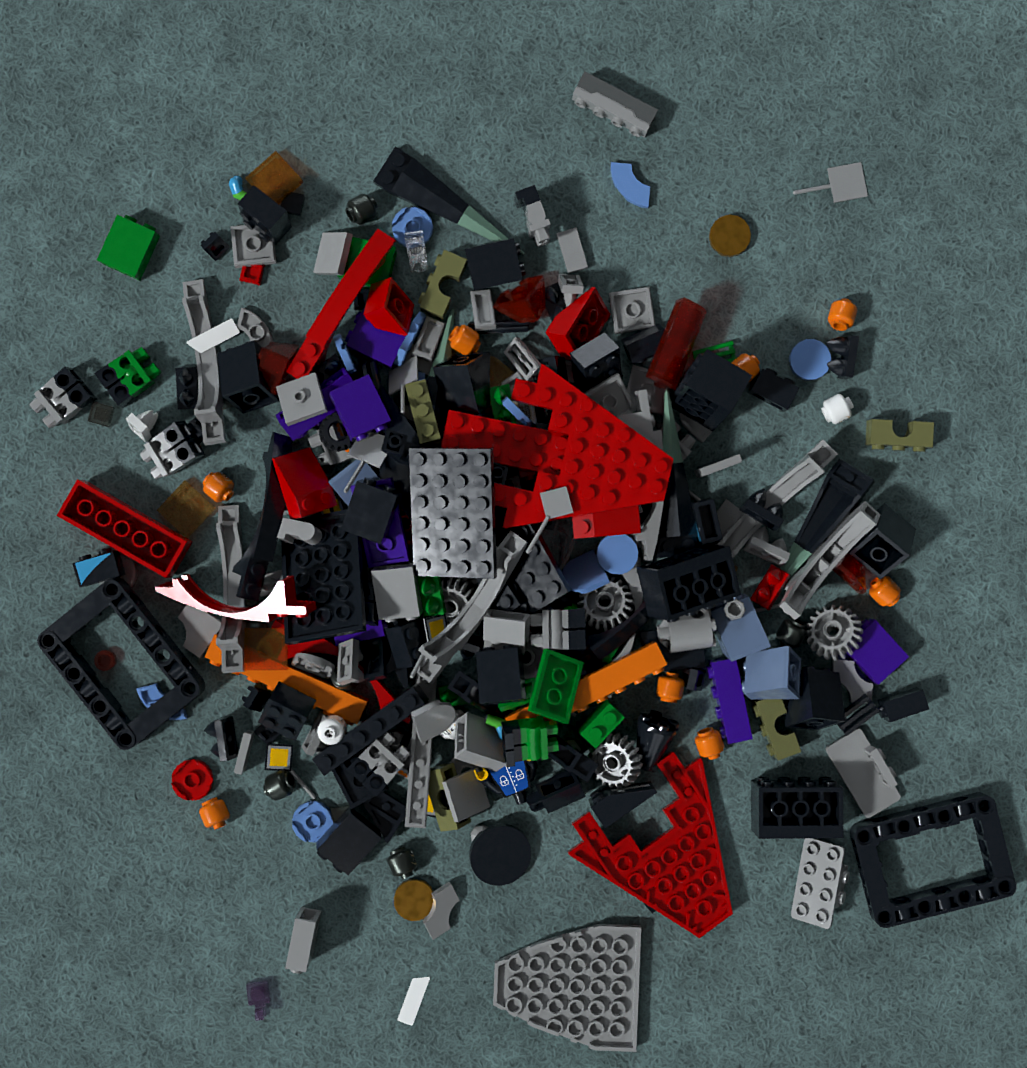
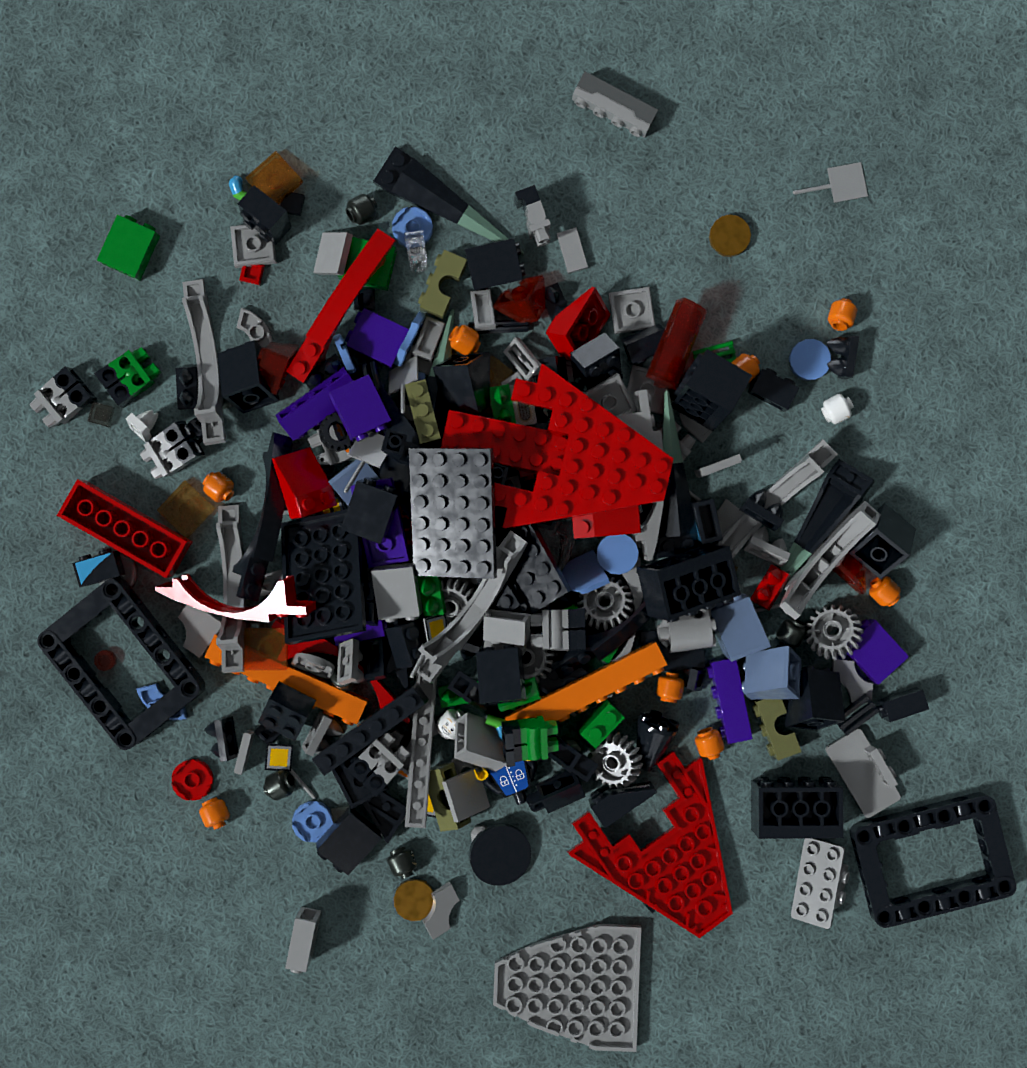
(214, 336): white sticker -> none
(215, 246): black tile -> none
(256, 699): black tile -> none
(258, 995): clear purple plate -> none
(300, 530): light grey leg -> none
(301, 399): light grey plate -> none
(332, 729): white head -> none
(389, 307): red slope -> none
(413, 1000): white sticker -> none
(433, 719): light grey tile -> none
(517, 412): medium blue tile -> none
(555, 504): light grey piece -> none
(555, 686): green plate -> none
(570, 287): light grey tile -> none
(628, 185): medium blue tile -> none
(734, 609): light grey tile -> none
(881, 434): olive arch -> none

